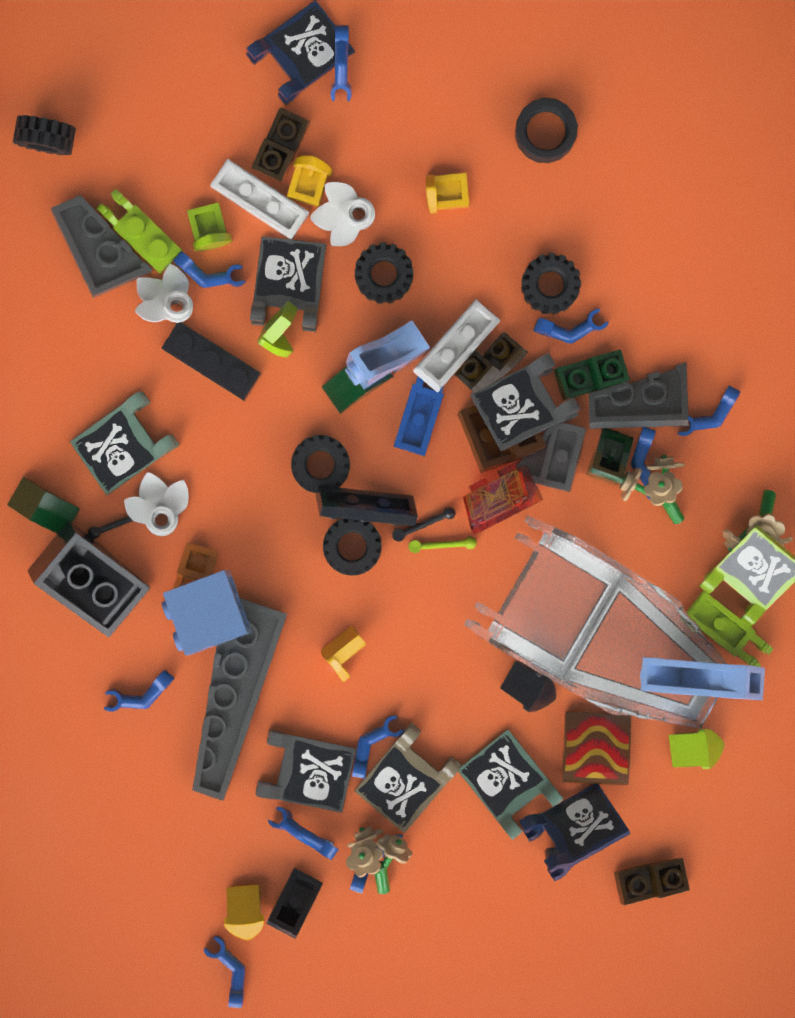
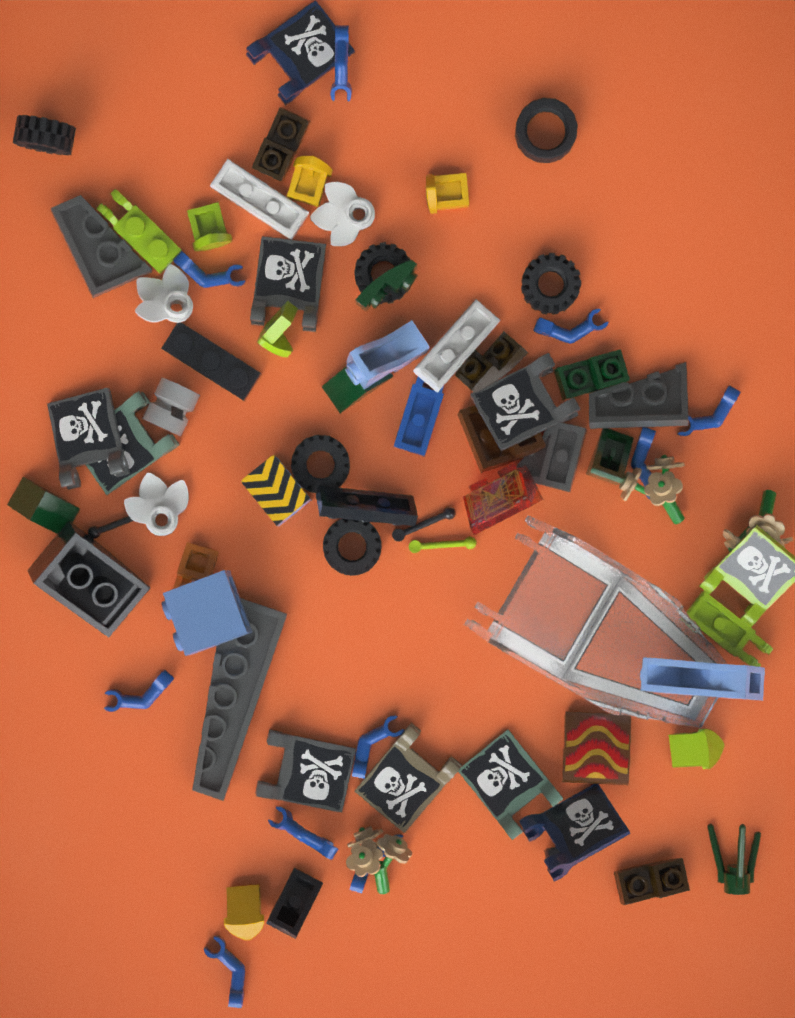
(86, 433): none -> flag
(171, 406): none -> light grey wheel
(276, 490): none -> piece
(342, 649): yellow tile -> none
(395, 279): none -> dark green slope
(529, 687): black tile -> none
(738, 876): none -> dark green plant

